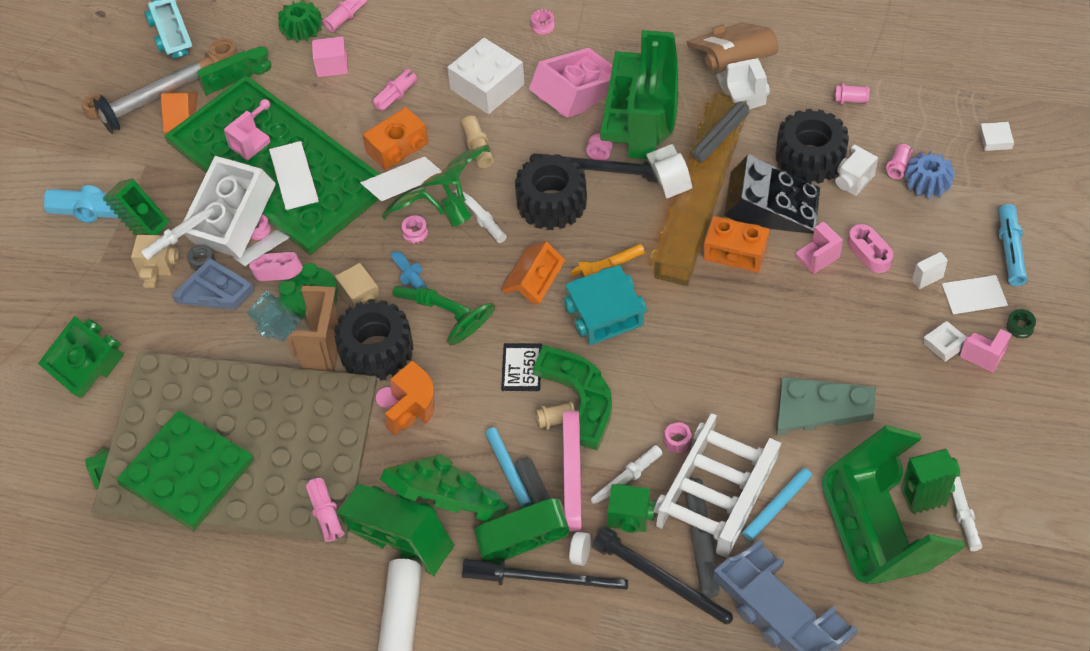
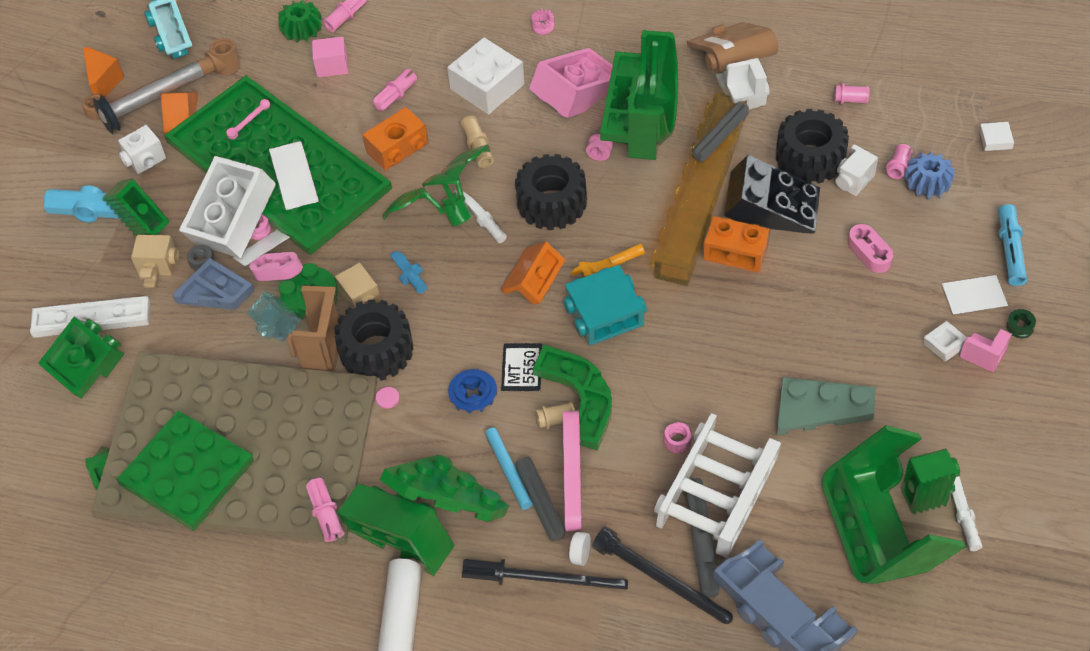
(102, 71): none -> orange slope
(106, 313): none -> white tile
(141, 149): none -> white brick
(170, 237): white piece -> none
(233, 69): green hinge -> none
(245, 137): bright pink panel -> none
(401, 178): white sticker -> none
(415, 398): orange brick -> none
(417, 236): bright pink bush -> none
(466, 319): green dish -> none
(471, 380): none -> blue gear
(522, 531): green beam -> none
(612, 166): black piece -> none
(630, 508): green brick -> none
(632, 471): white piece -> none
(670, 170): white plate -> none
(777, 504): medium azure bar -> none
(822, 250): bright pink panel -> none
(929, 270): white tile -> none

